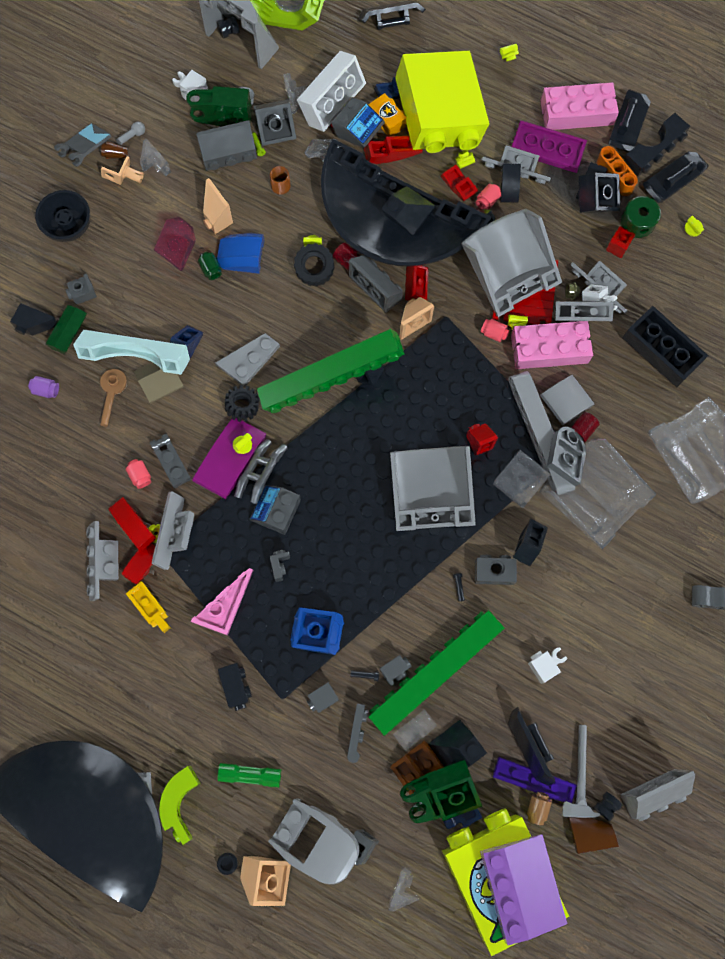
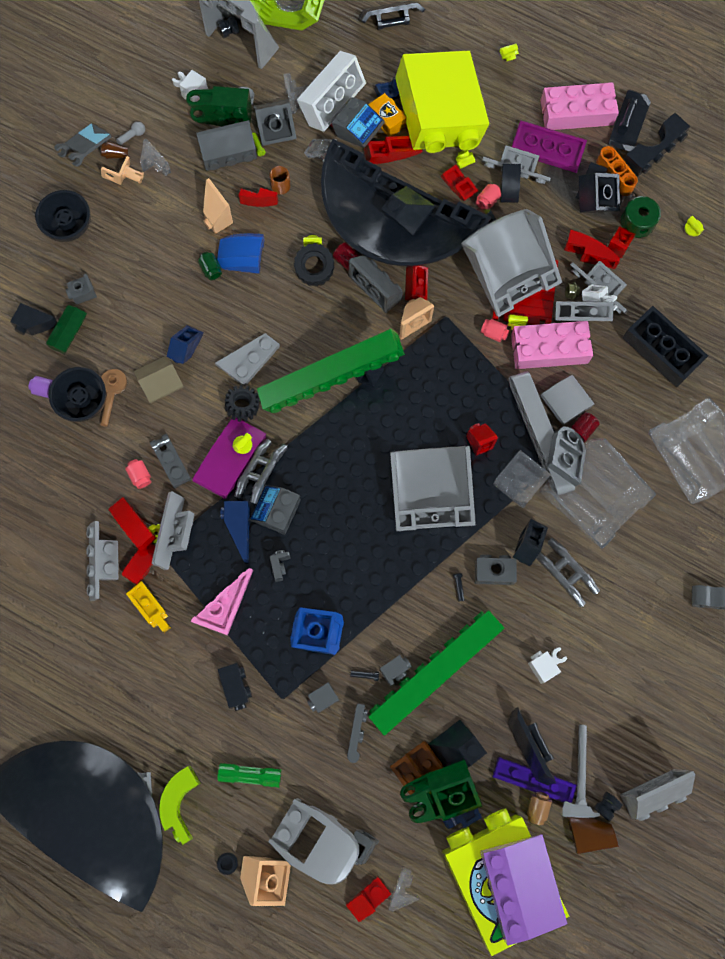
(73, 387): none -> black piece
(99, 345): light aqua arch -> none
(176, 242): clear pink slope -> none
(236, 517): none -> dark blue slope
(261, 199): none -> red slope
(368, 899): none -> red slope
(415, 730): clear slope -> none
(579, 572): none -> flat silver piece
(590, 250): none -> red slope
(675, 176): black piece -> none

